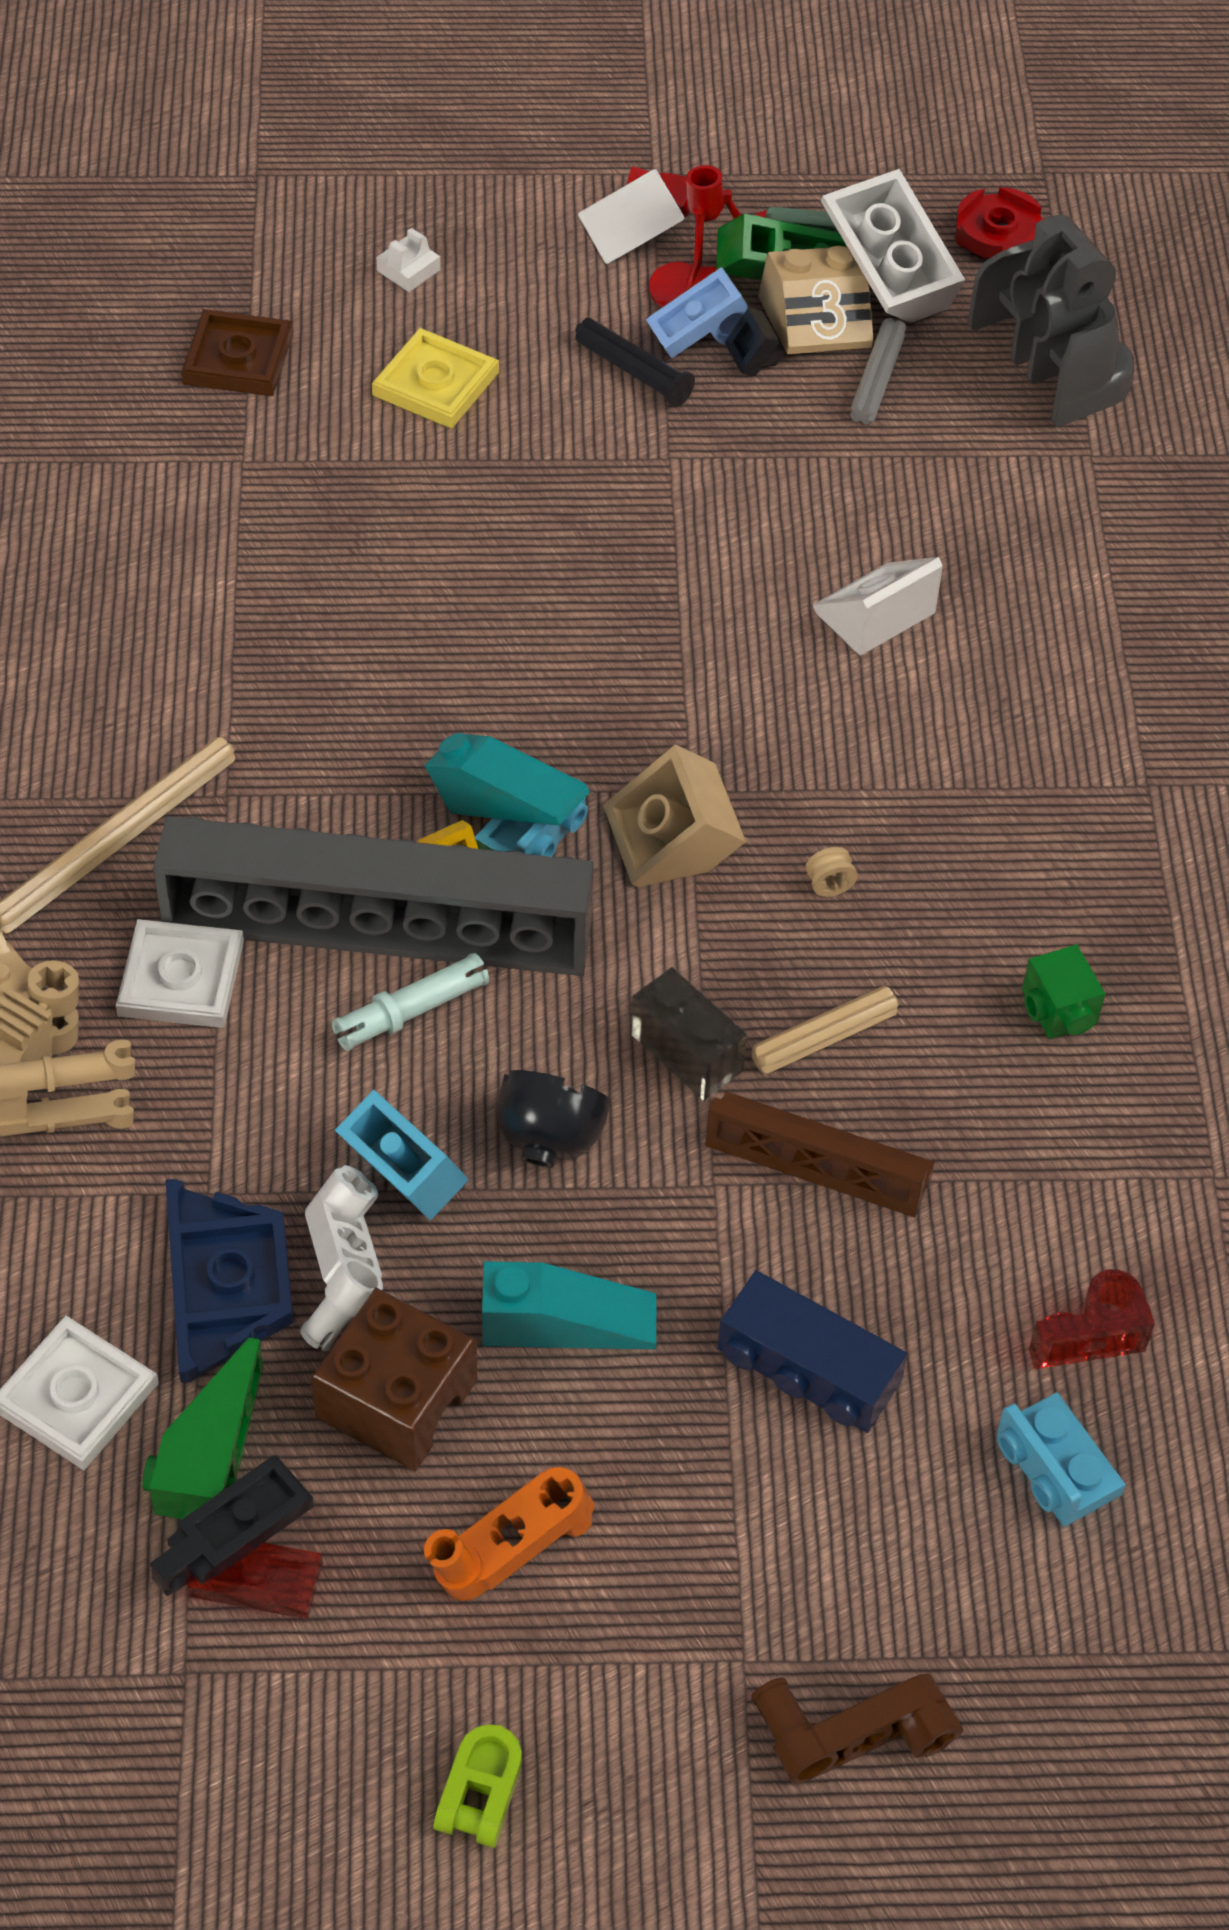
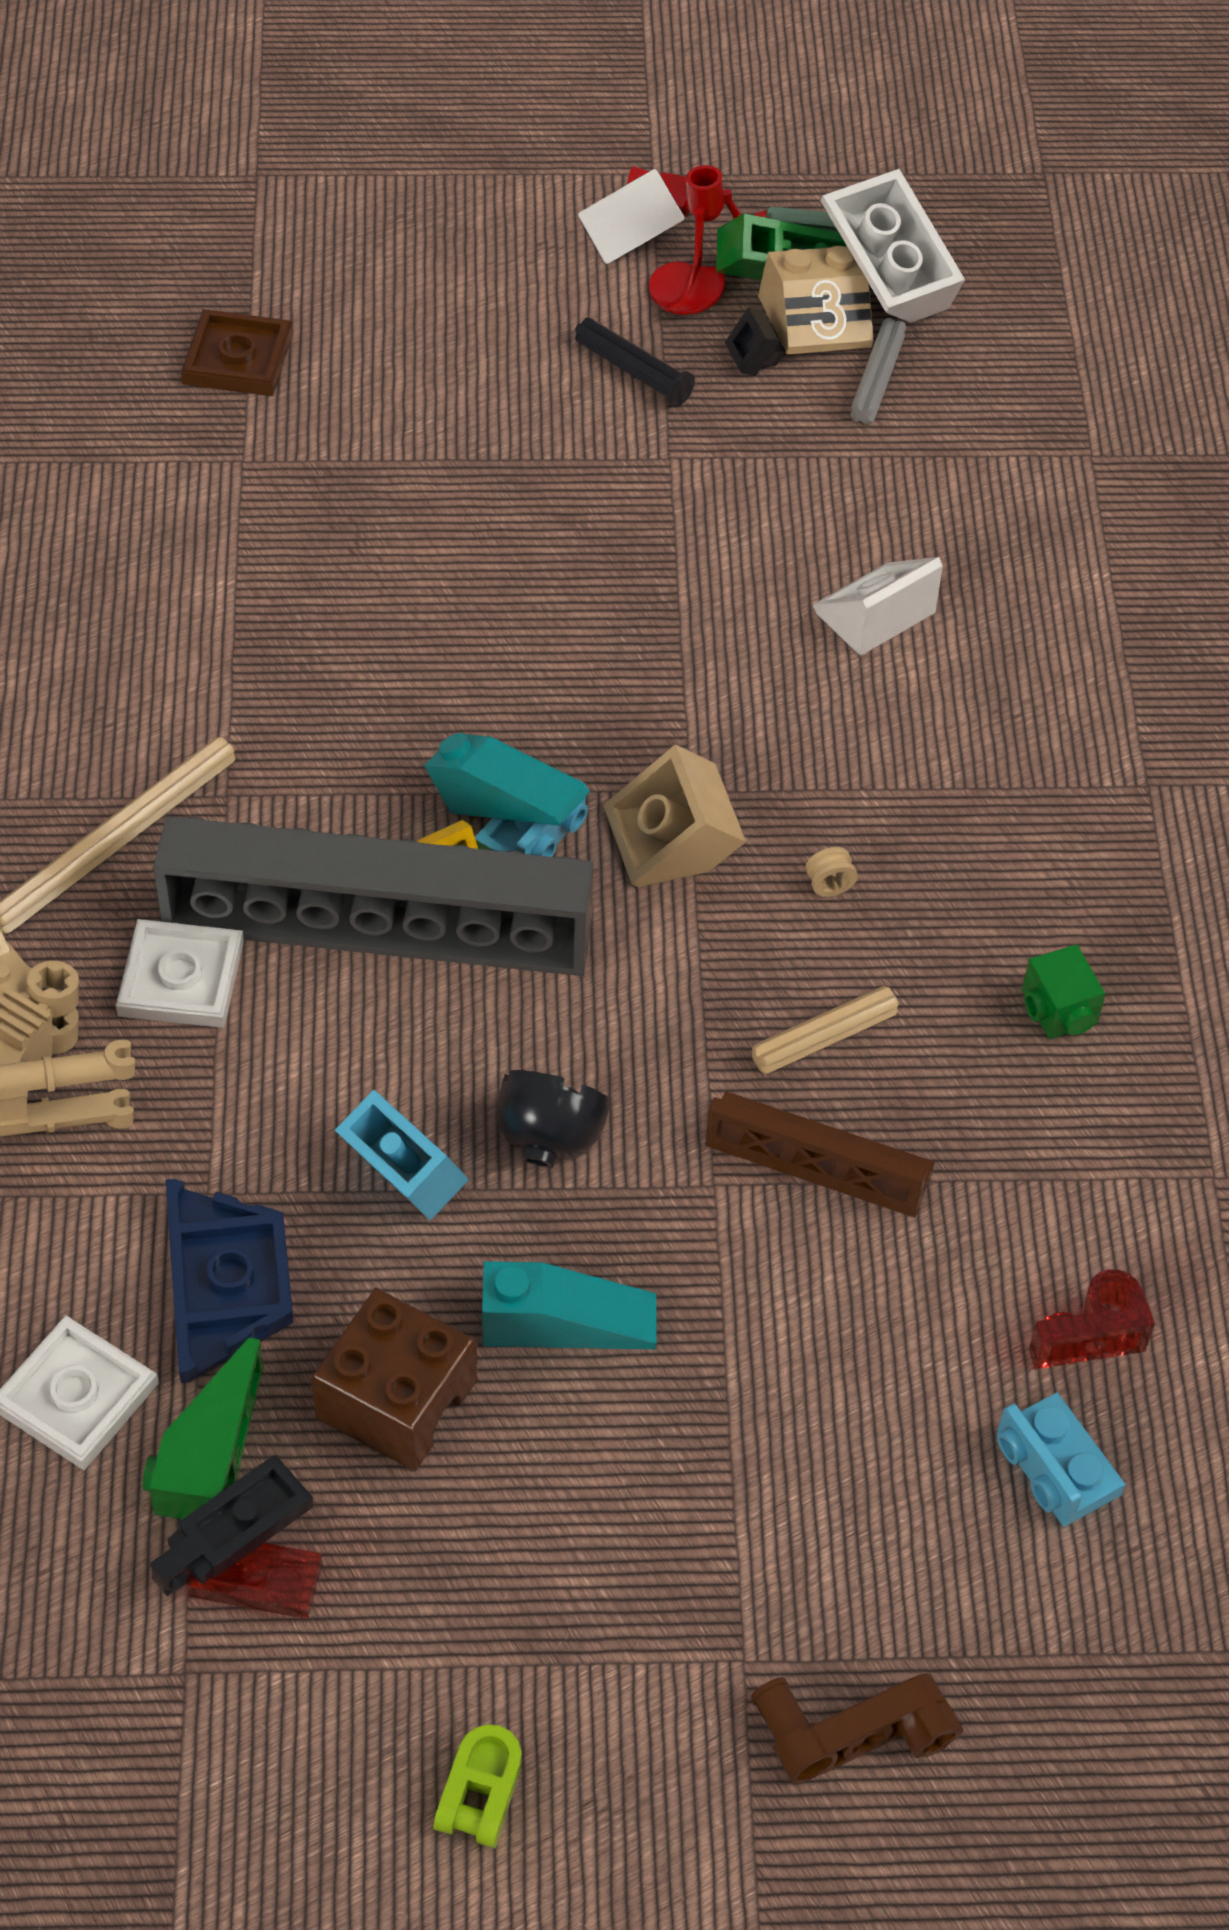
(343, 1253): white beam -> none
(391, 1010): light aqua pin -> none
(409, 261): white tile -> none
(435, 378): light yellow tile -> none
(474, 1561): orange beam -> none
(688, 1033): clear smoke brick -> none
(707, 307): light blue plate -> none
(811, 1352): dark blue brick -> none
(980, 215): red plate -> none
(1062, 314): dark grey piece -> none

